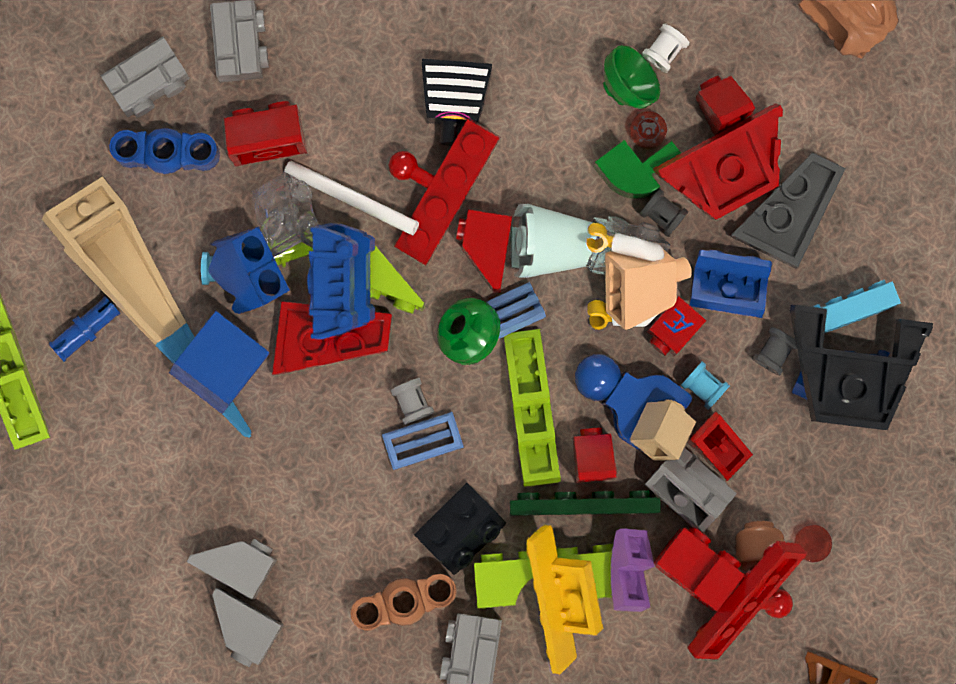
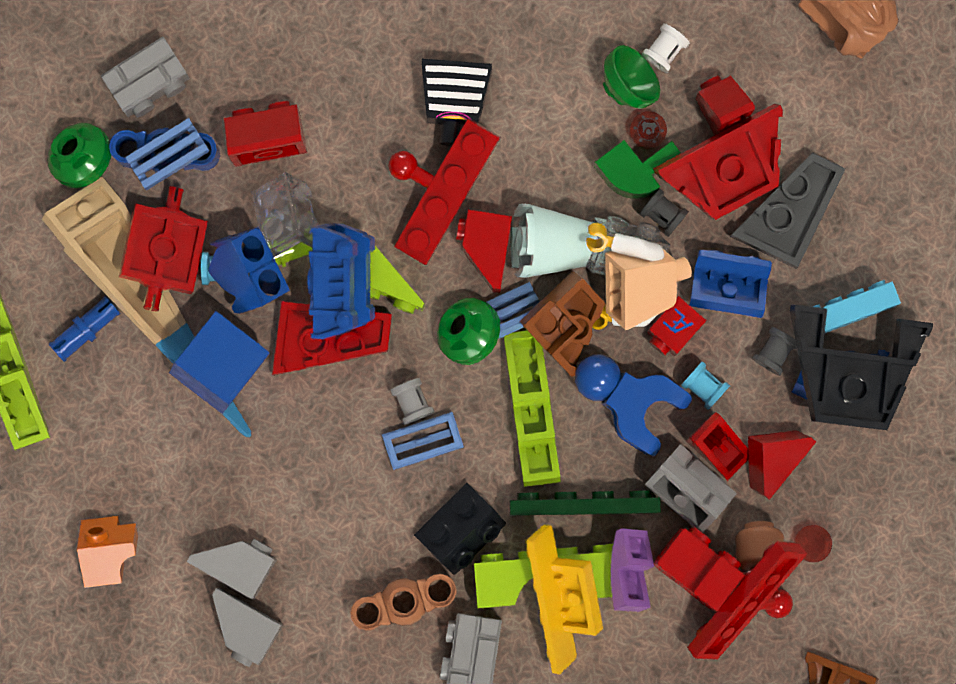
(86, 162): none -> green piece
(104, 548): none -> brick
(160, 141): none -> medium blue tile
(163, 249): none -> red plate
(237, 40): light grey brick -> none
(352, 198): white piece -> none
(565, 320): none -> dark orange slope
(593, 456): red slope -> none
(663, 430): tan brick -> none
(774, 459): none -> red slope

